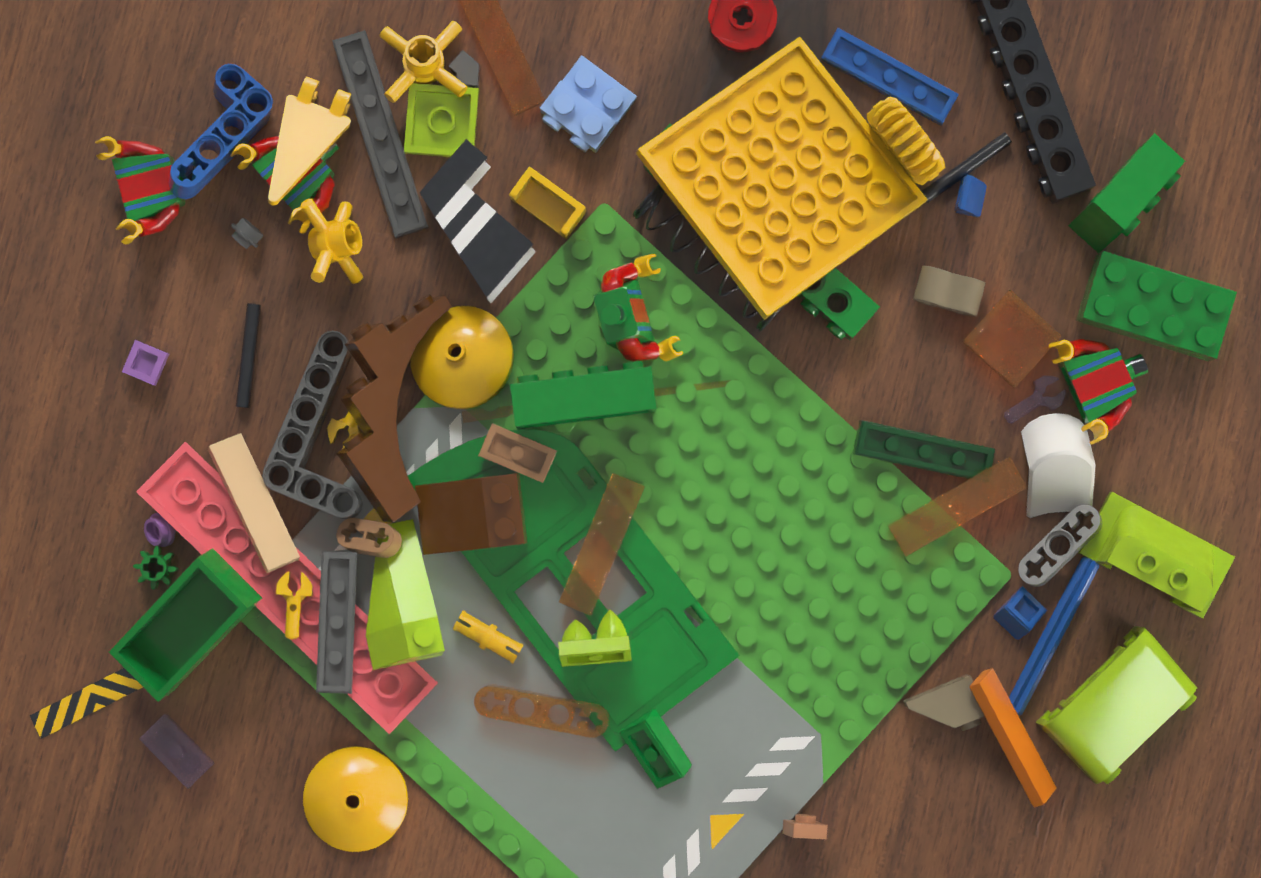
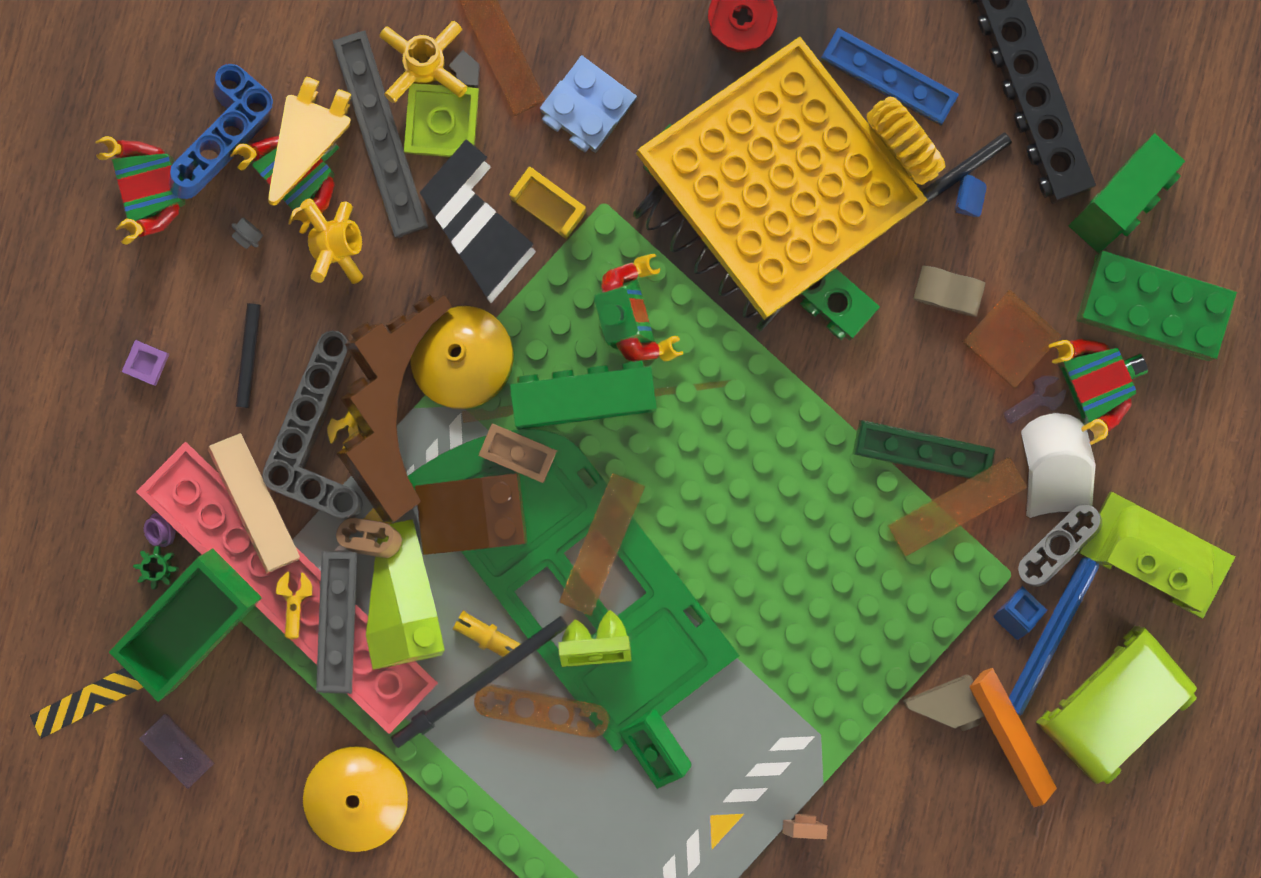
(425, 720): none -> black bar

